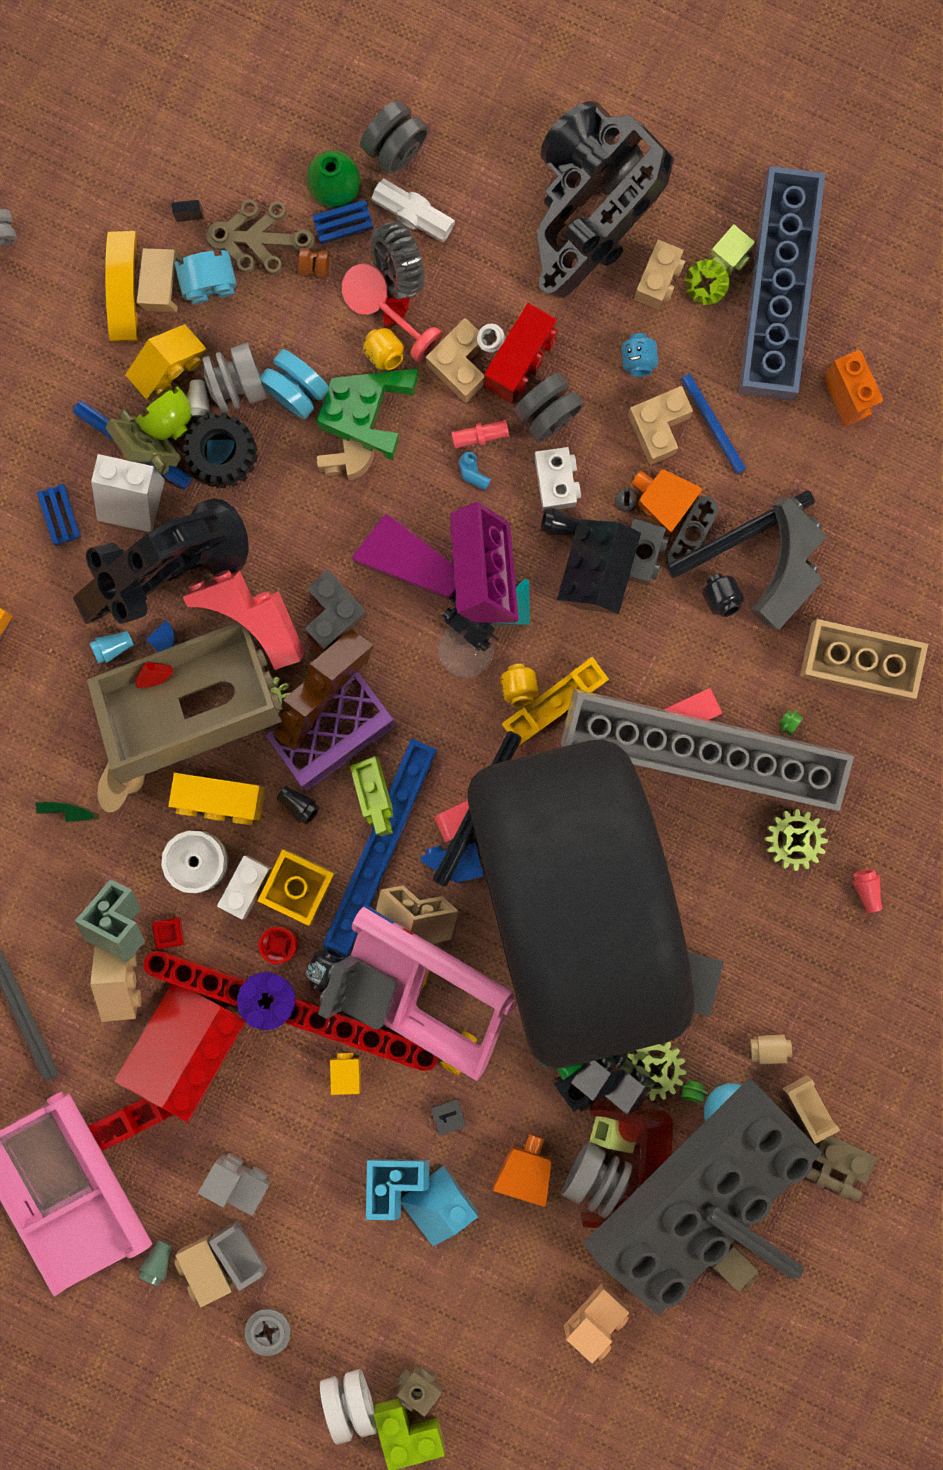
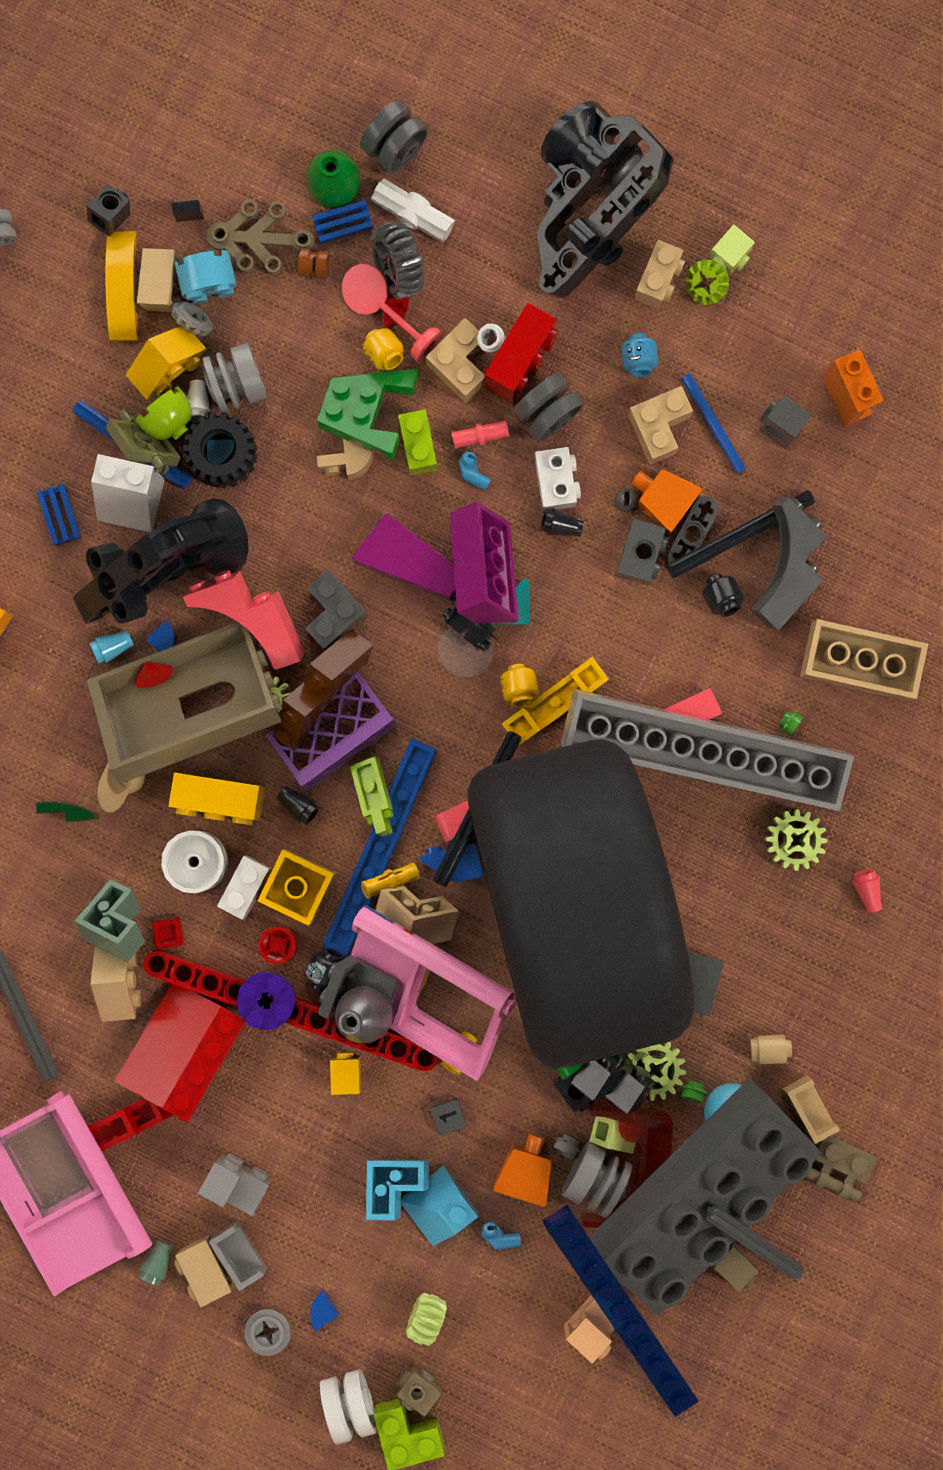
(106, 219): none -> black brick
(192, 318): none -> light grey gear
(293, 384): medium azure wheel -> none
(322, 1311): none -> blue tile
(363, 1014): none -> flat silver piece
(390, 879): none -> yellow pin
(418, 442): none -> lime brick
(426, 1319): none -> yellowish green gear
(498, 1238): none -> dark azure arm
(566, 1146): none -> light grey plate
(599, 566): black brick -> none
(620, 1309): none -> clear blue plate
(781, 283): sand blue brick -> none
(783, 421): none -> dark grey brick

